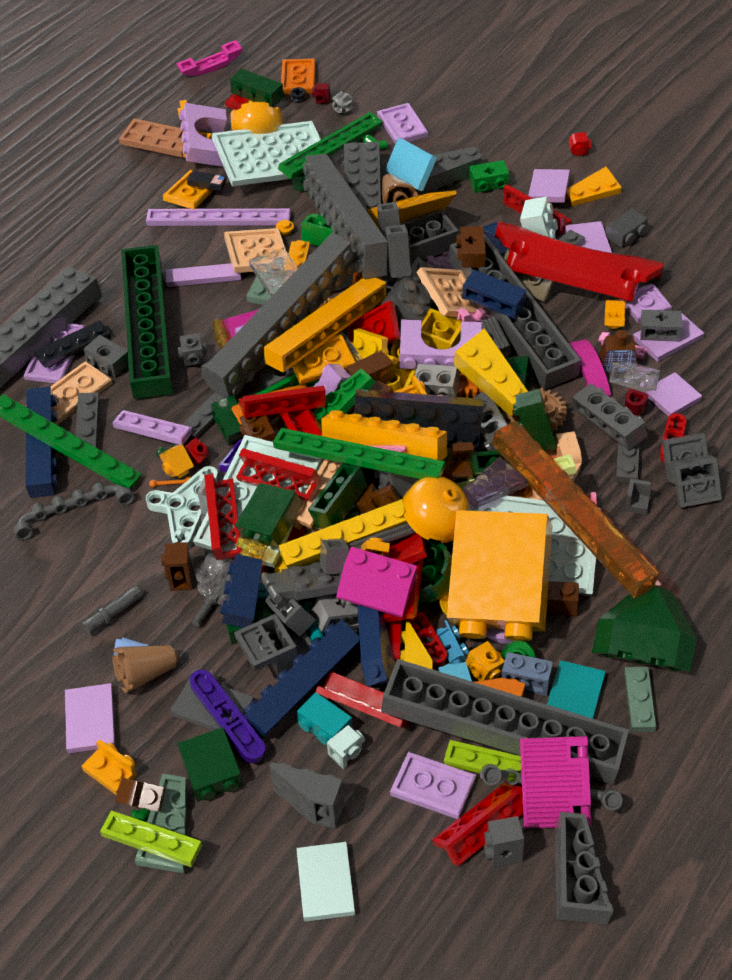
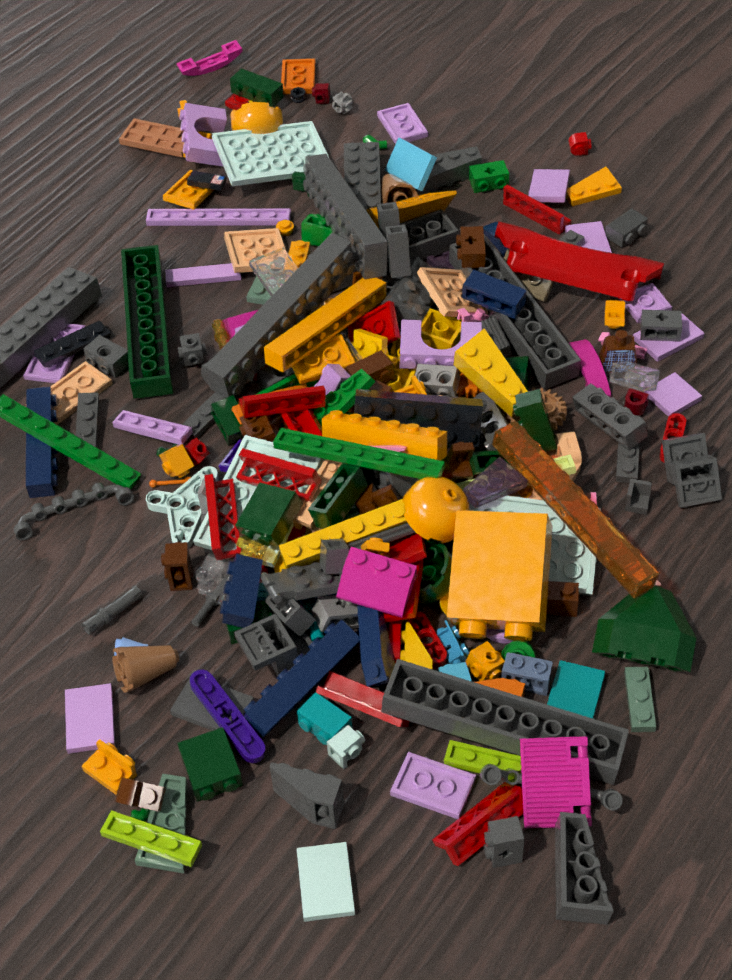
(332, 143): green plate -> none
(538, 217): light aqua brick -> none

